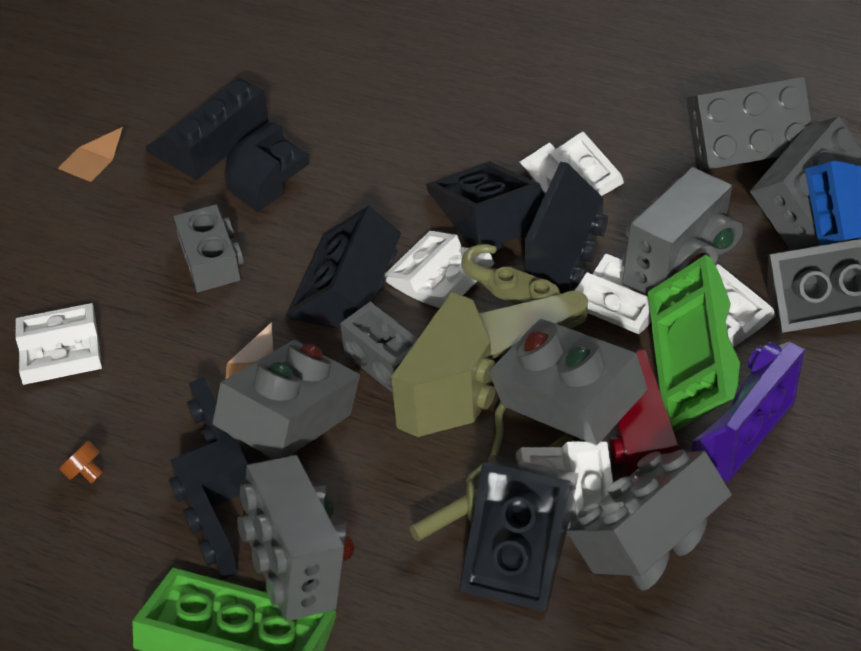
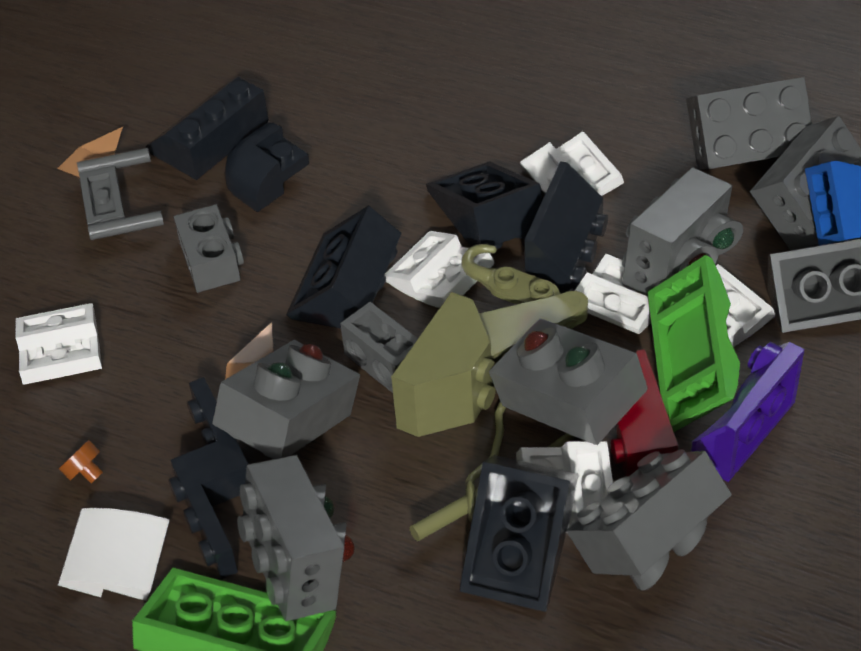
(103, 196): none -> dark grey plate
(114, 552): none -> white slope

